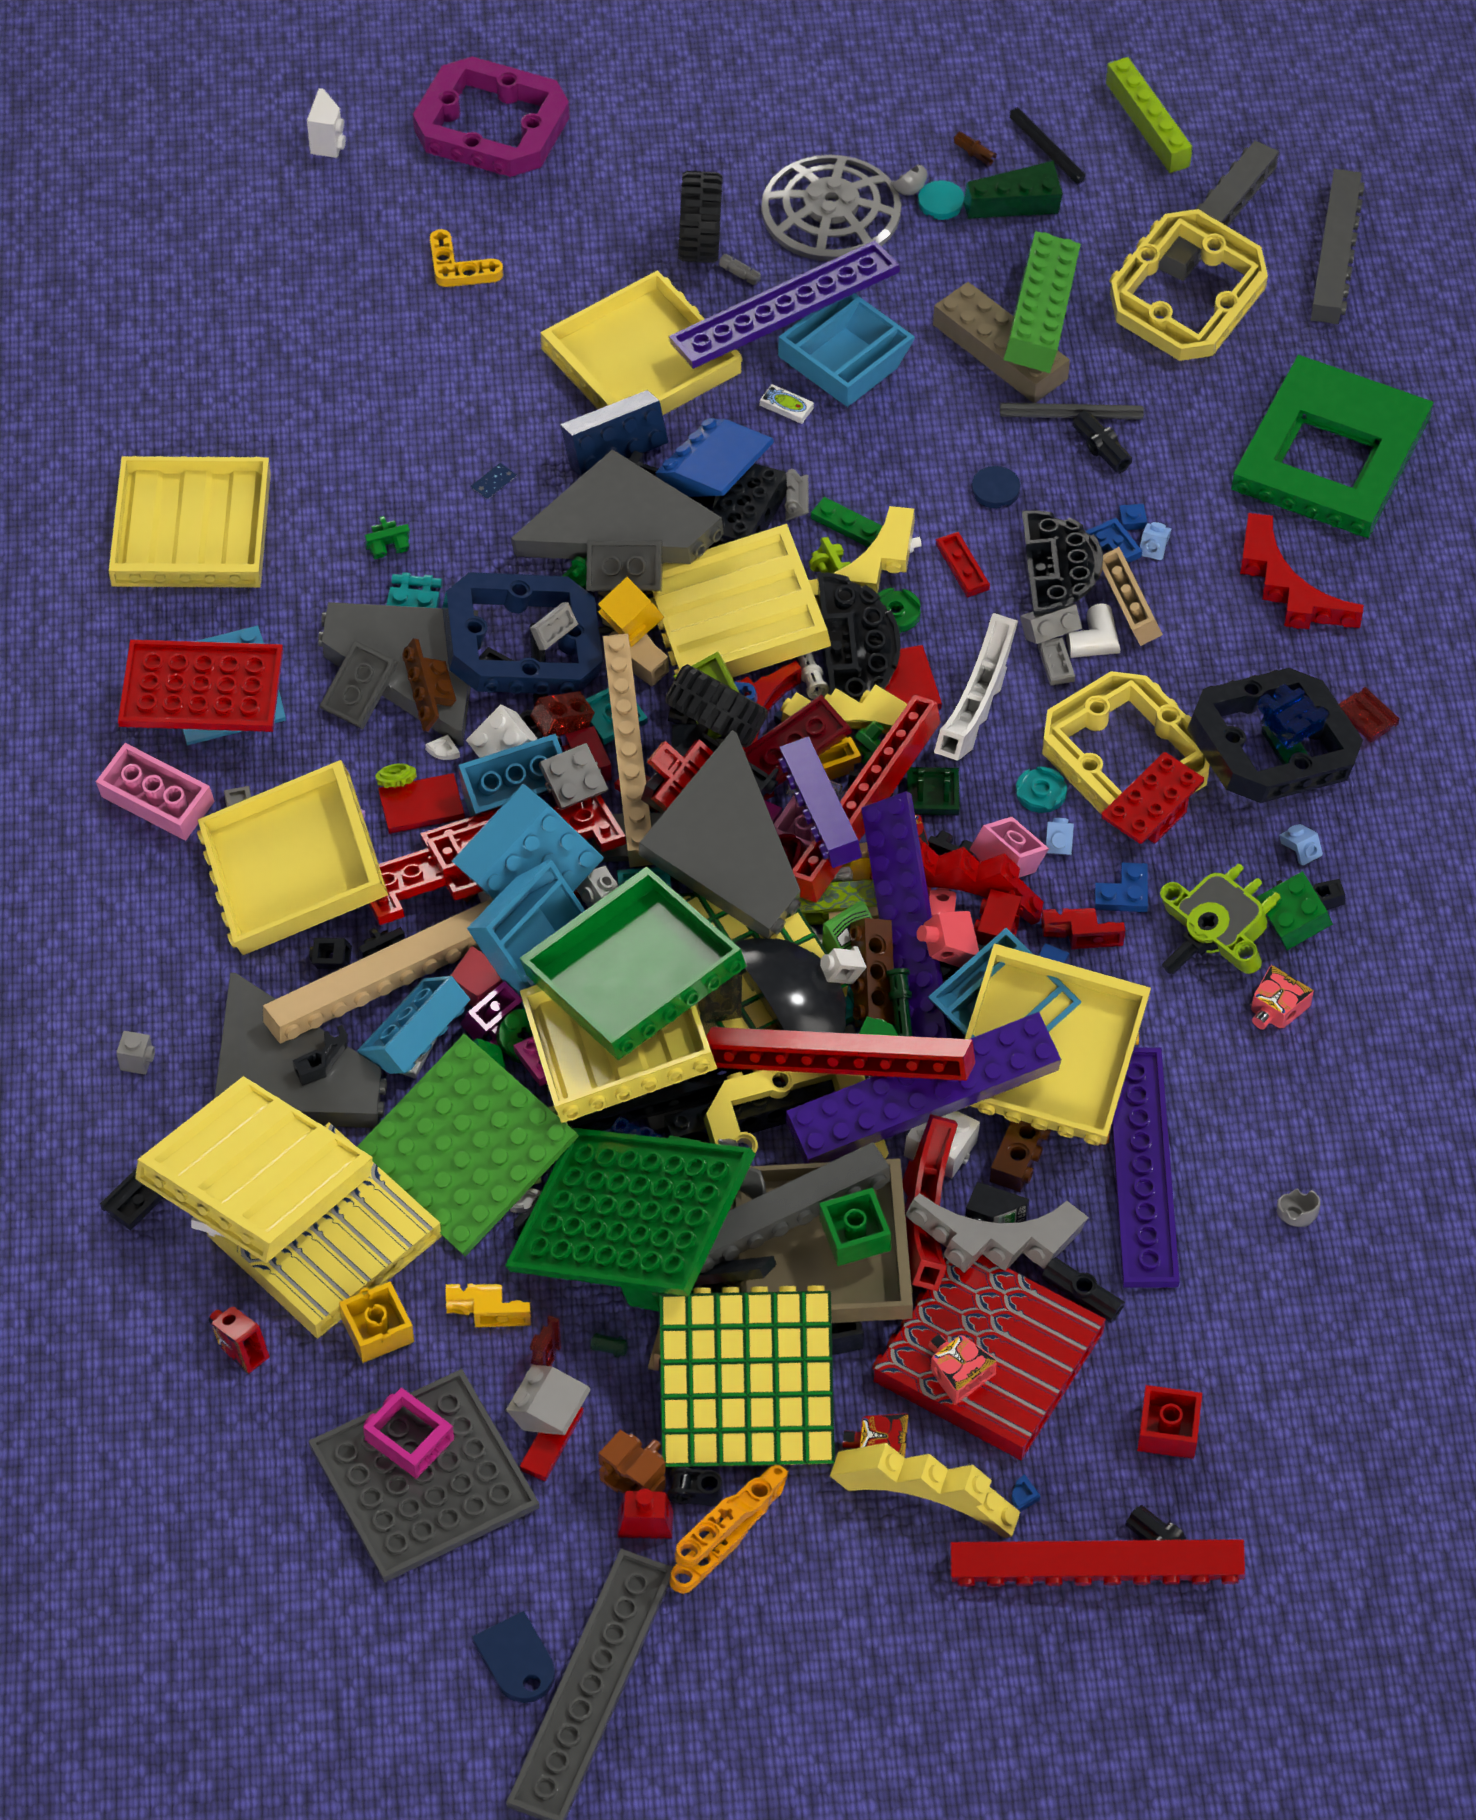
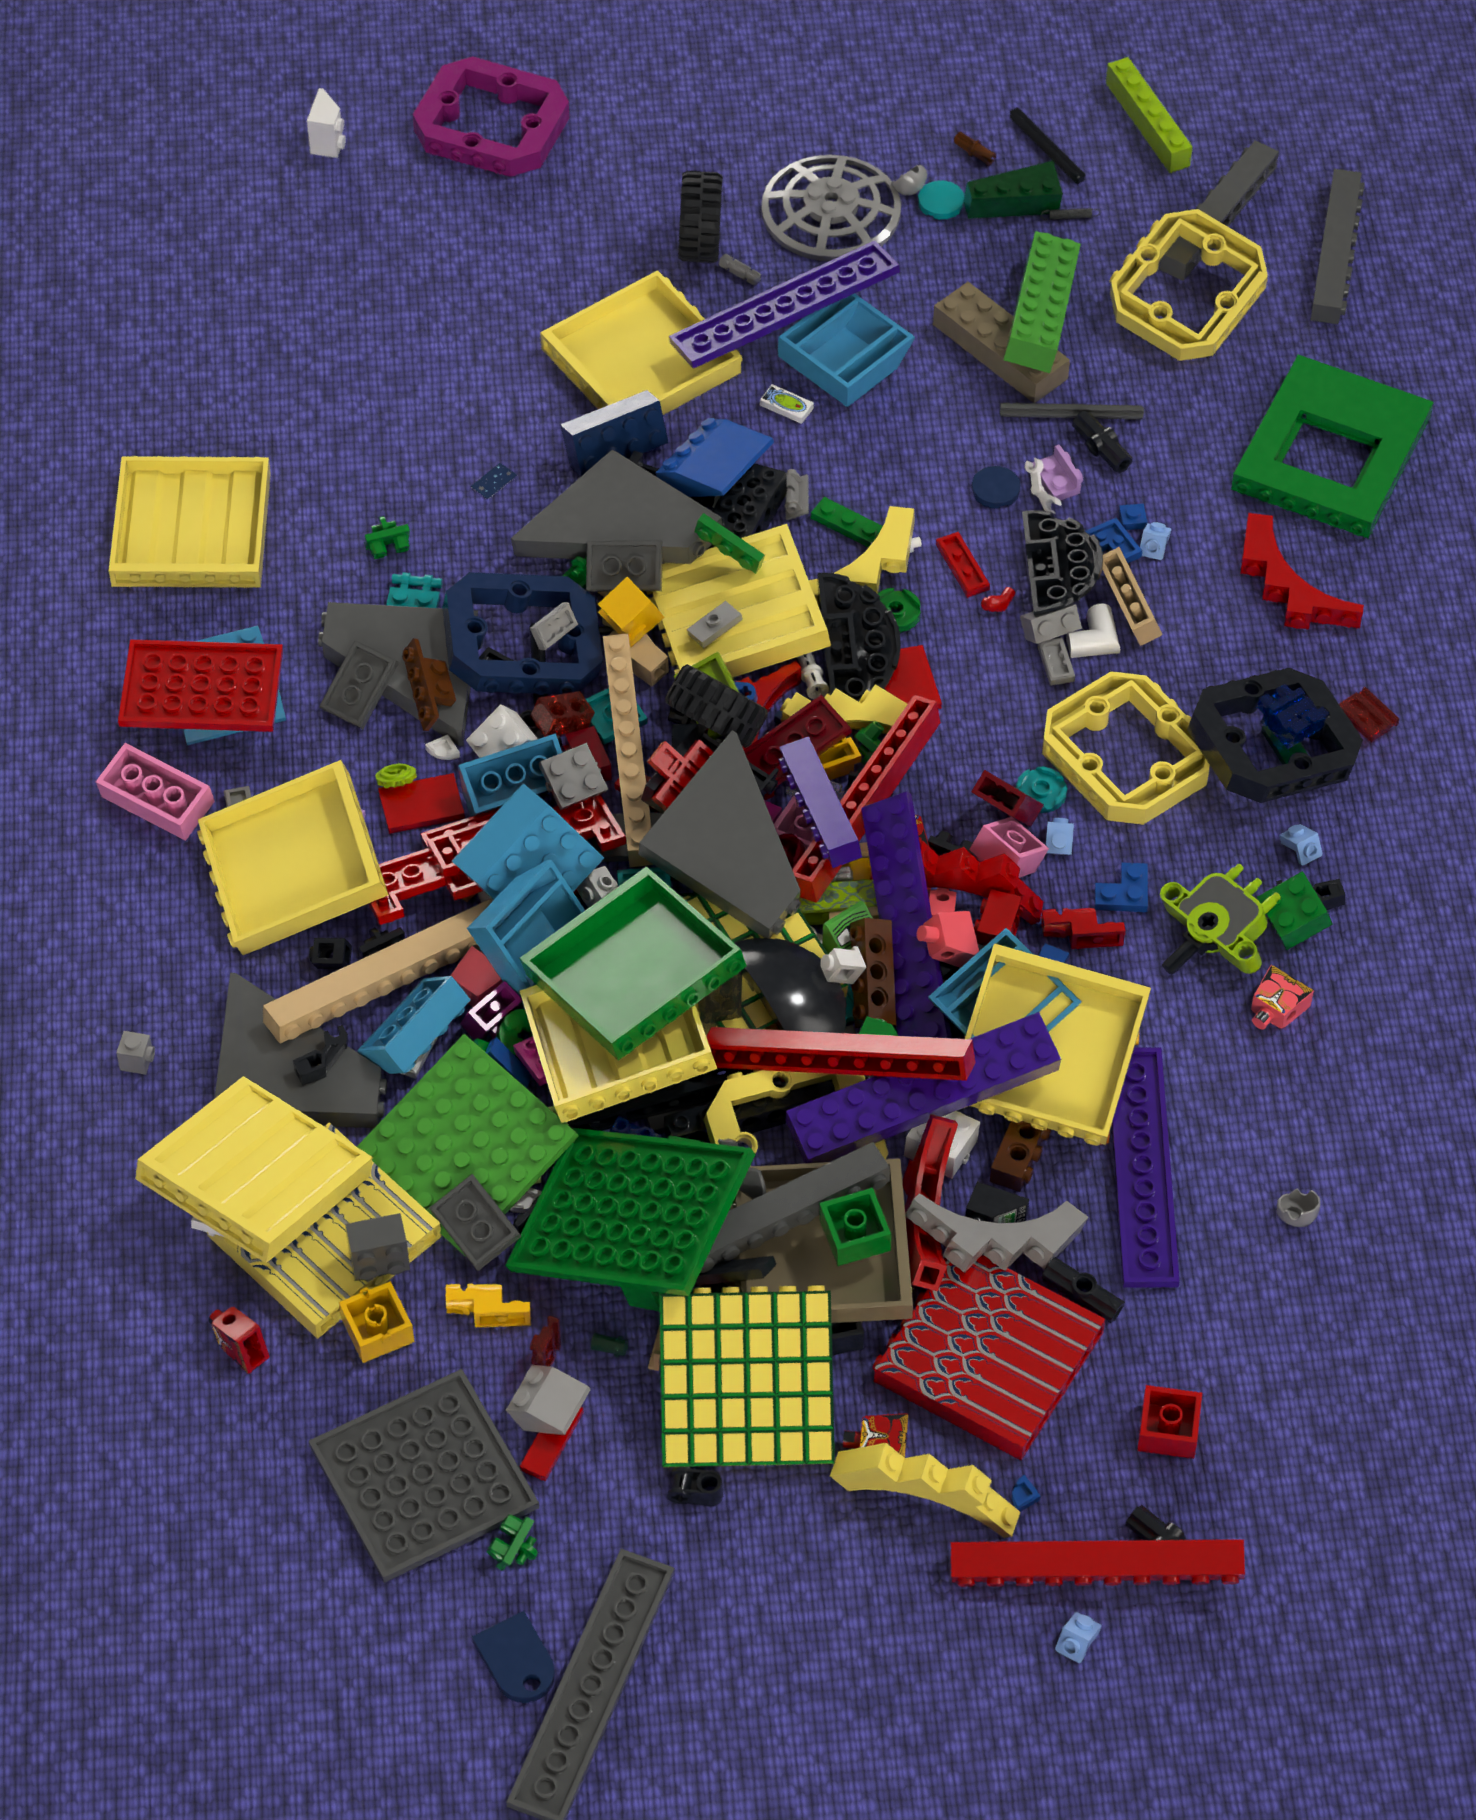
(130, 1201): black plate -> none
(377, 1247): none -> dark grey brick
(427, 1451): dark pink window -> none
(451, 267): yellow beam -> none
(475, 1222): none -> dark grey tile
(504, 1552): none -> green hips
(508, 1061): none -> blue tile
(631, 1467): dark orange brick -> none
(645, 1515): red torso -> none
(714, 624): none -> light grey plate
(729, 543): none -> green plate
(739, 1515): light orange piece -> none
(827, 557): lime hips -> none
(900, 997): dark green pin -> none
(934, 790): dark green plate -> none
(960, 731): white arch -> none
(960, 1366): coral torso -> none
(998, 603): none -> red arm
(1007, 798): none -> dark red brick
(1037, 488): none -> white piece
(1059, 475): none -> lavender bracket
(1070, 213): none -> dark grey piece
(1077, 1636): none -> light blue bracket
(1154, 800): red bracket -> none

